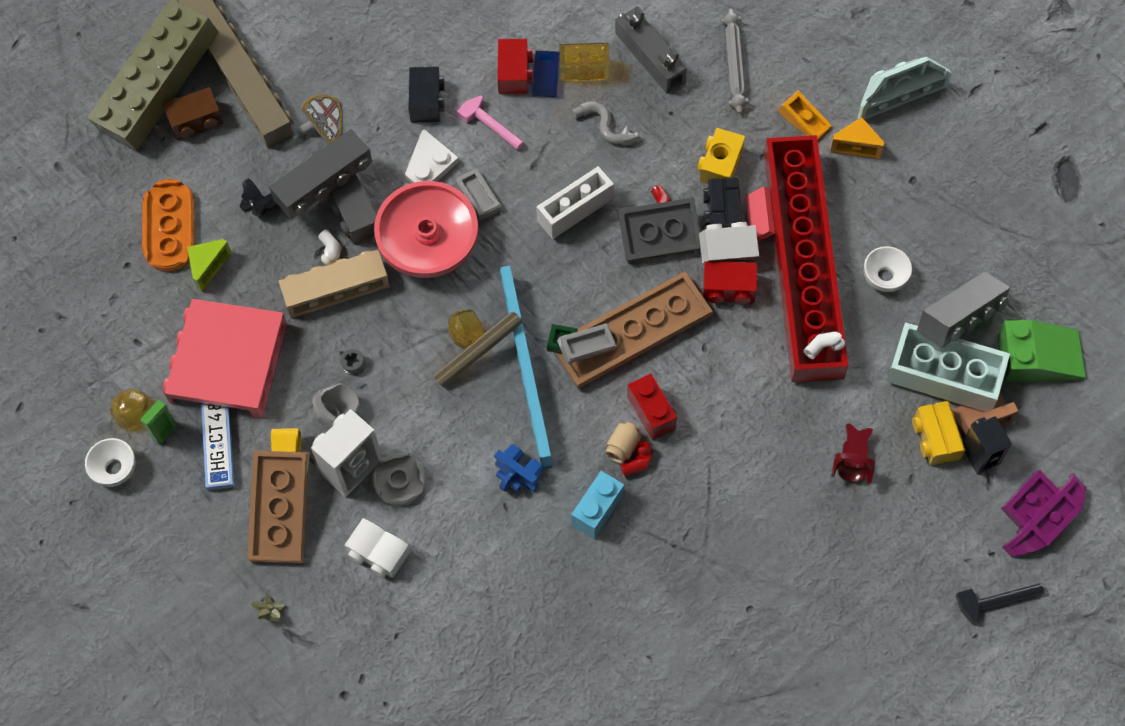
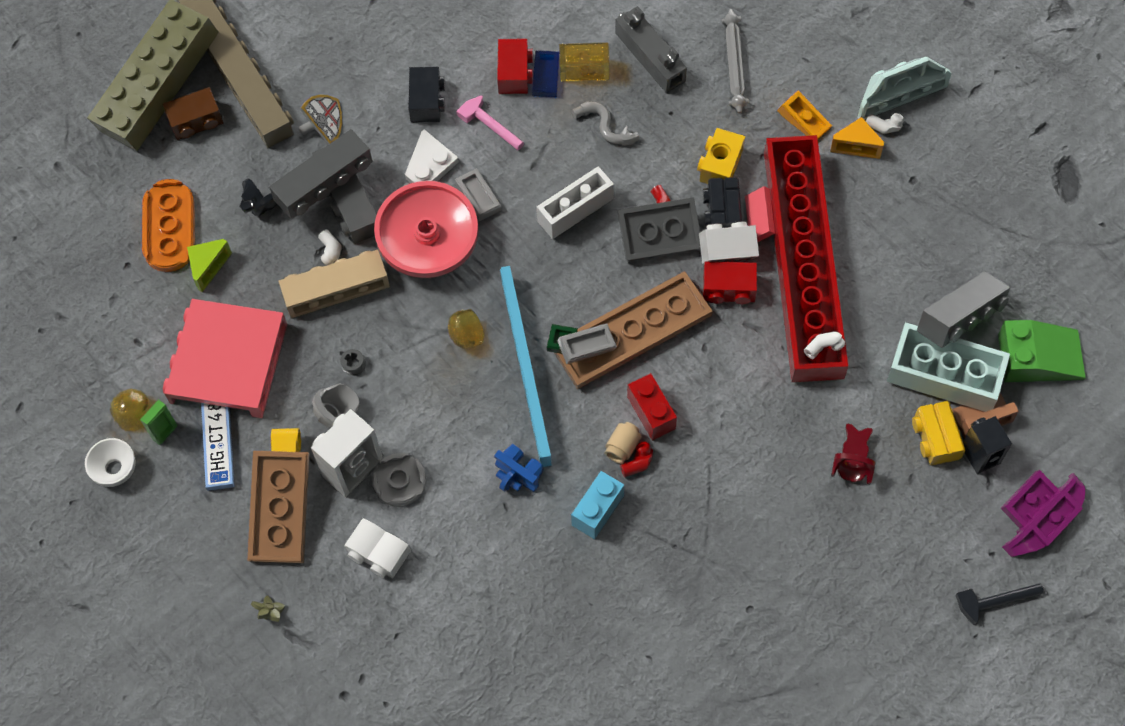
(478, 349): dark tan axle -> none
(886, 126): none -> white arm
(887, 259): white piece -> none

